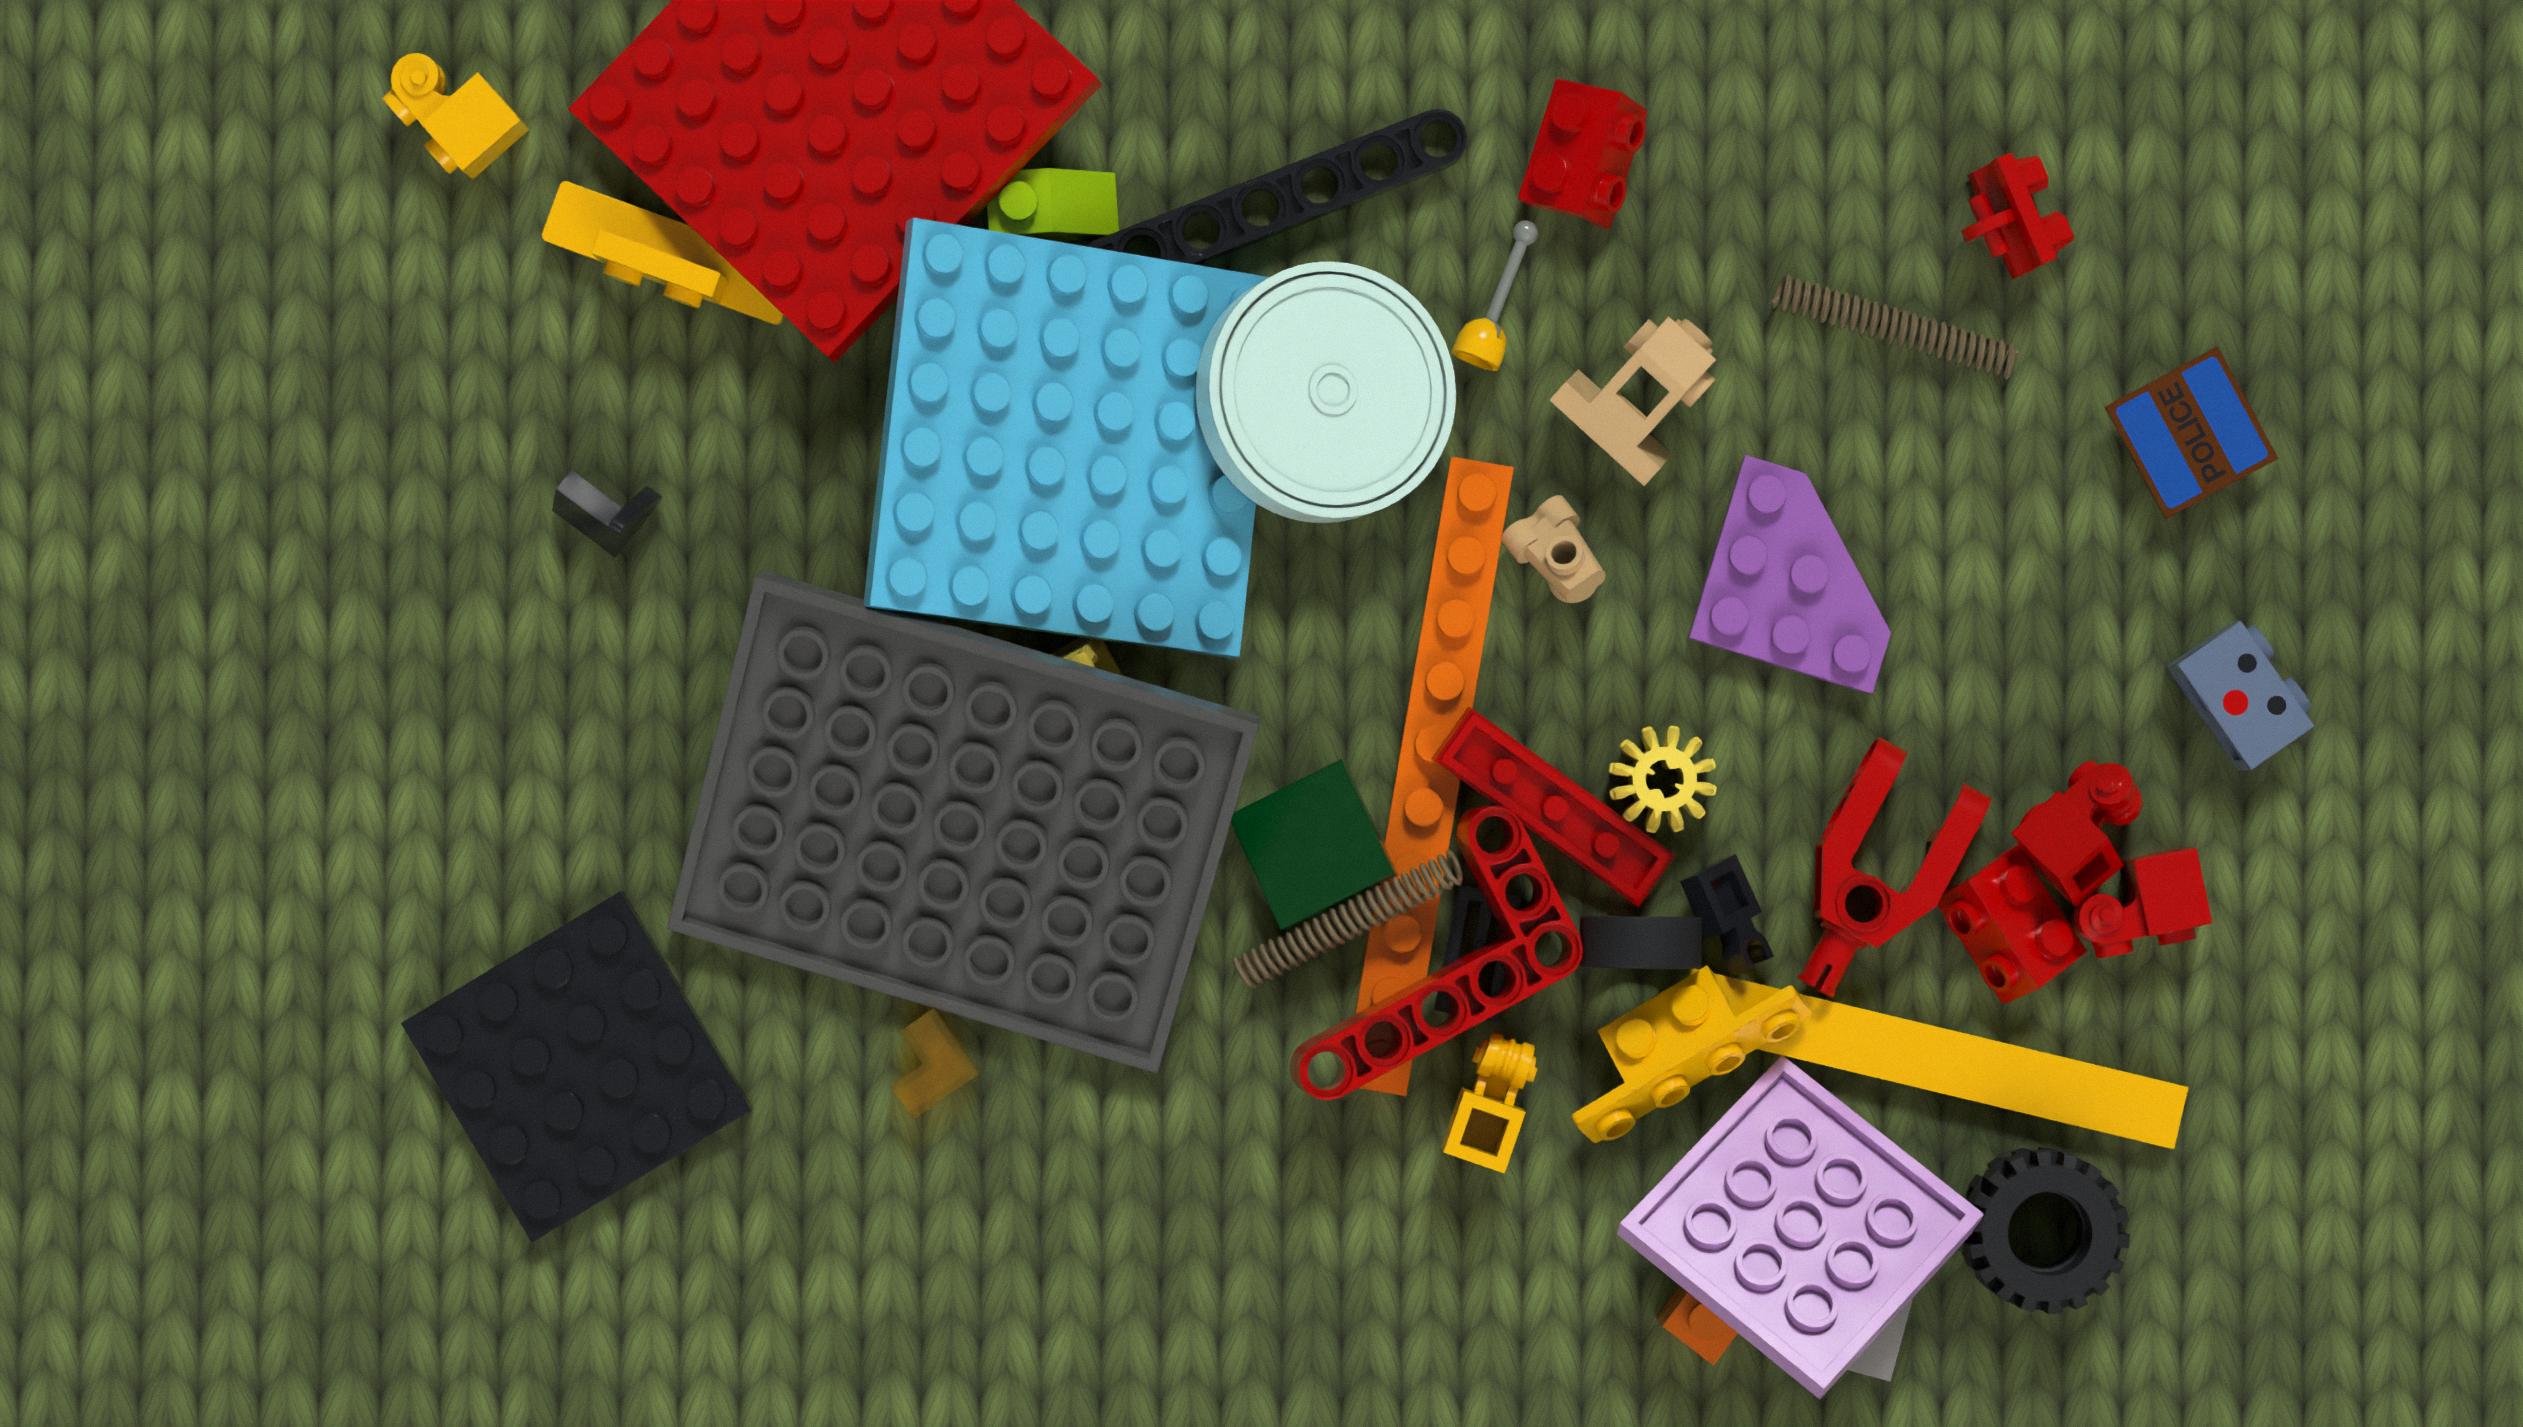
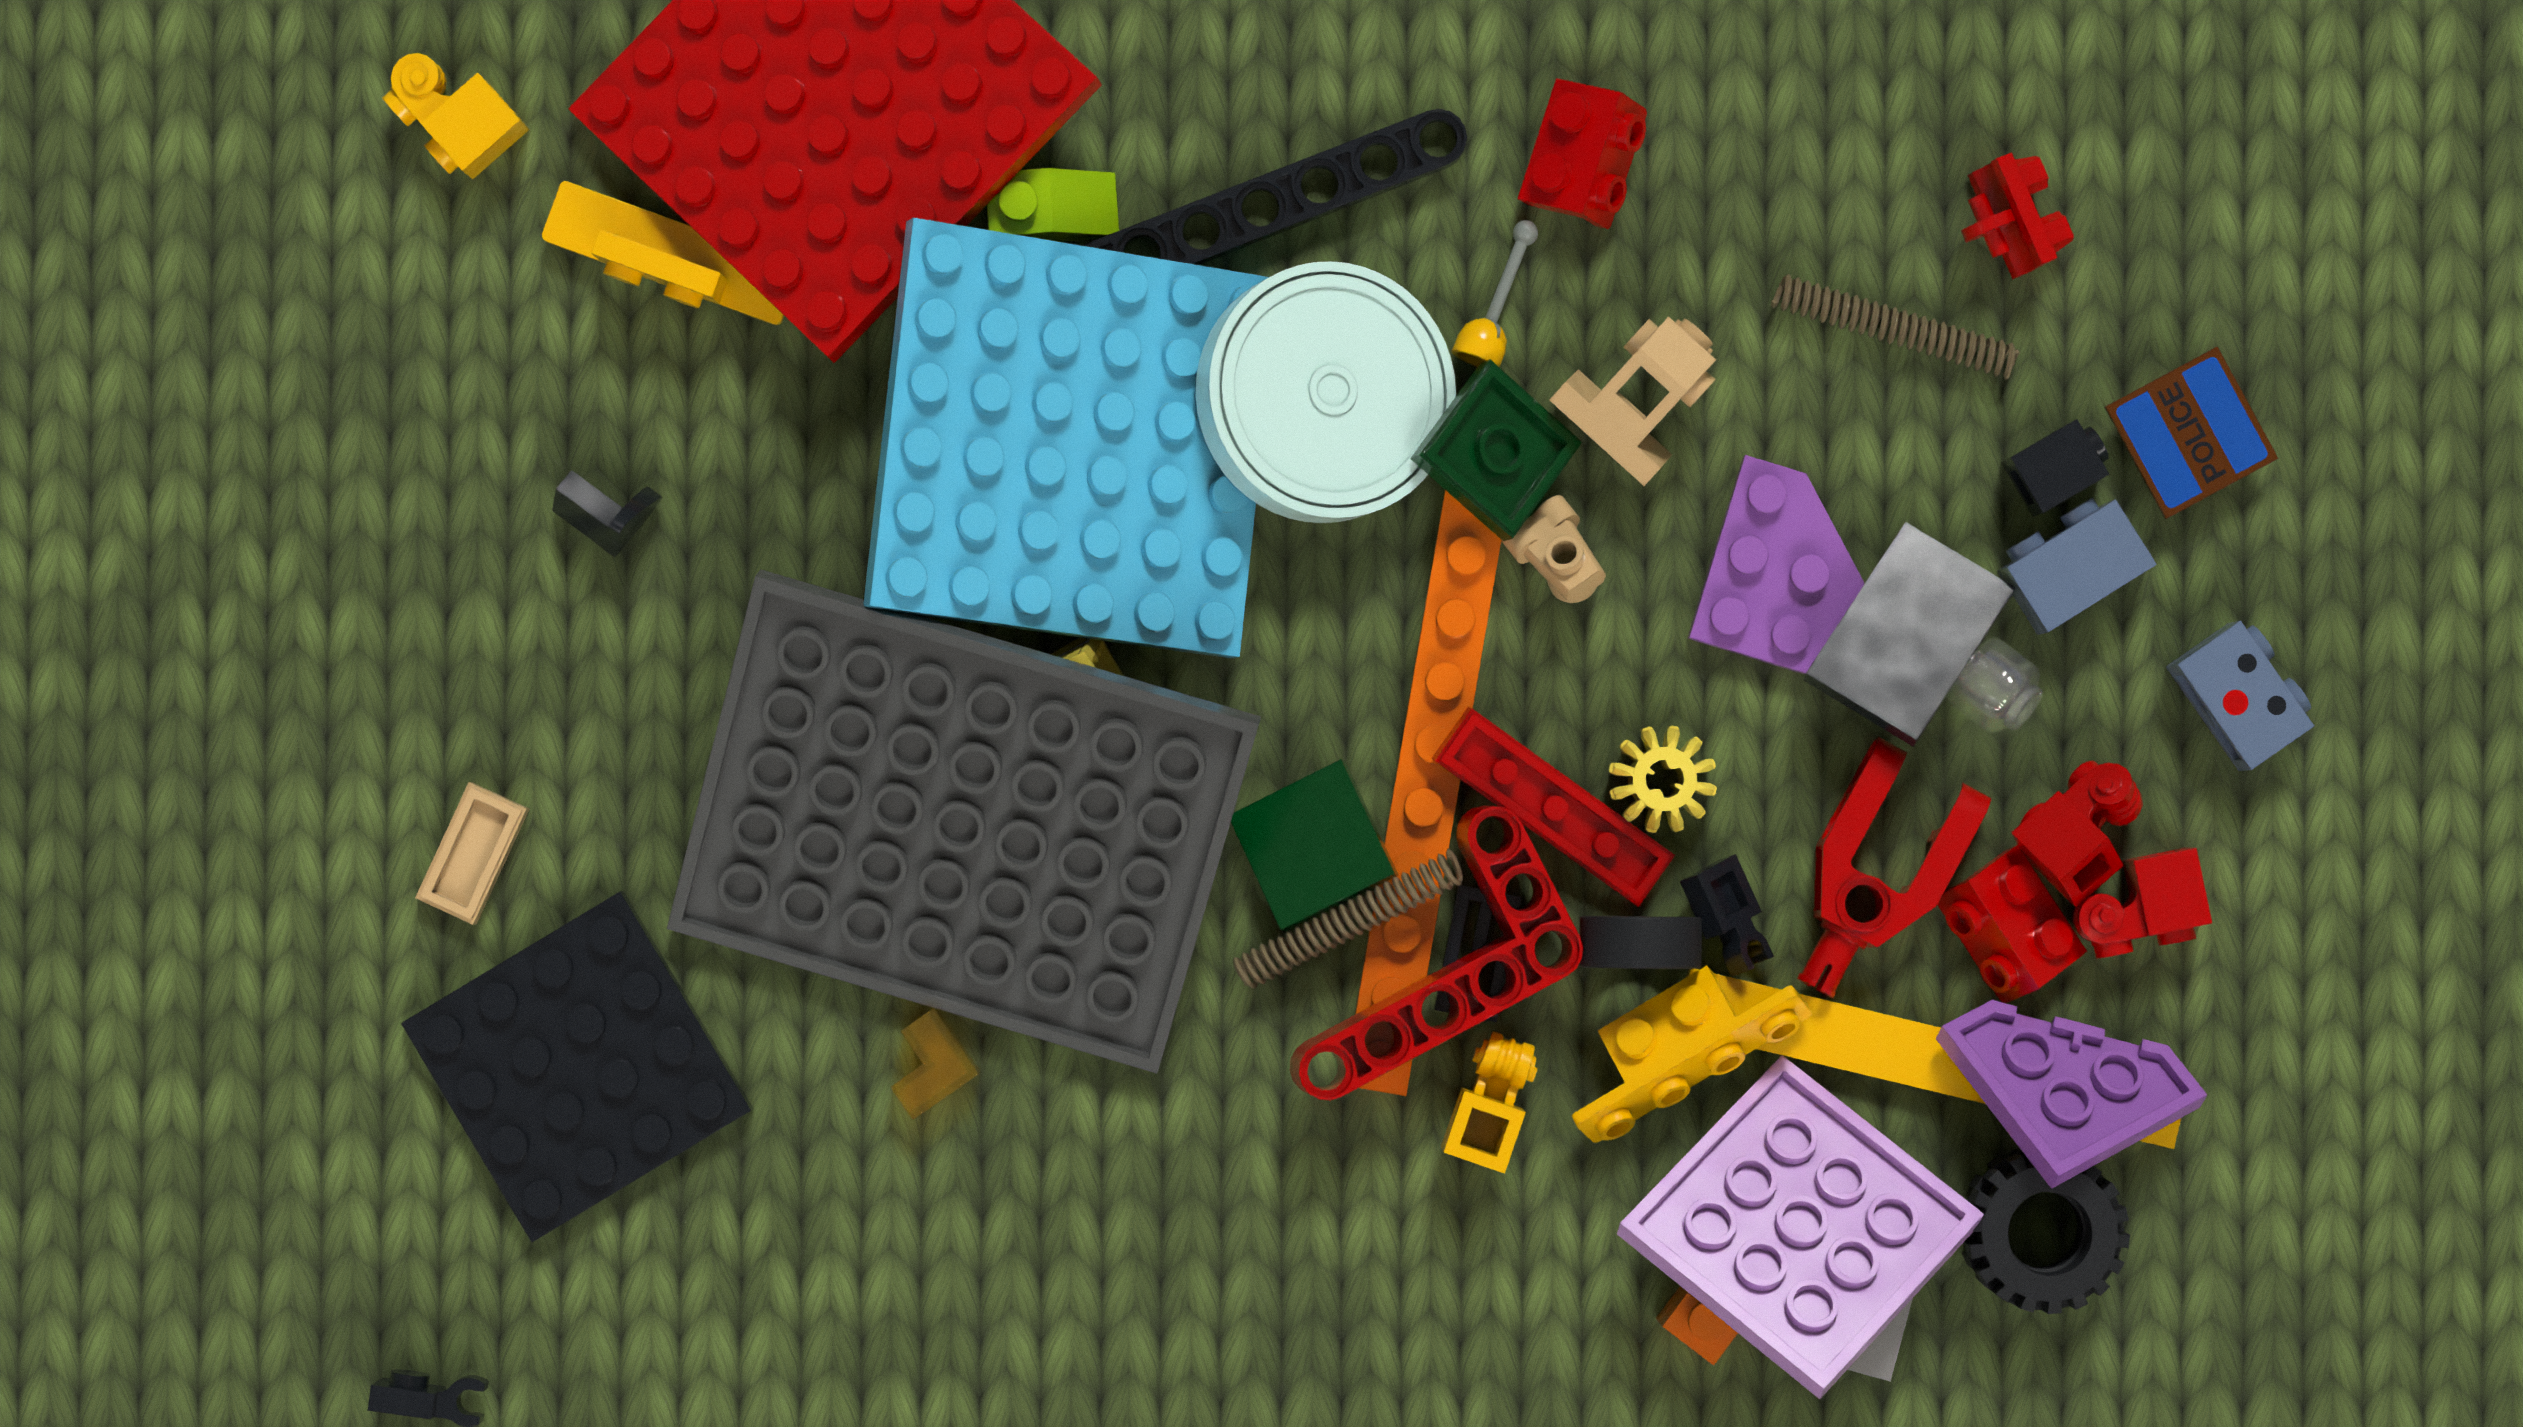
(412, 1396): none -> black plate
(472, 853): none -> tan tile
(1496, 450): none -> dark green tile
(1909, 634): none -> tile
(1997, 687): none -> clear head
(2057, 466): none -> black brick
(2066, 1086): none -> medium lavender plate
(2075, 565): none -> sand blue brick

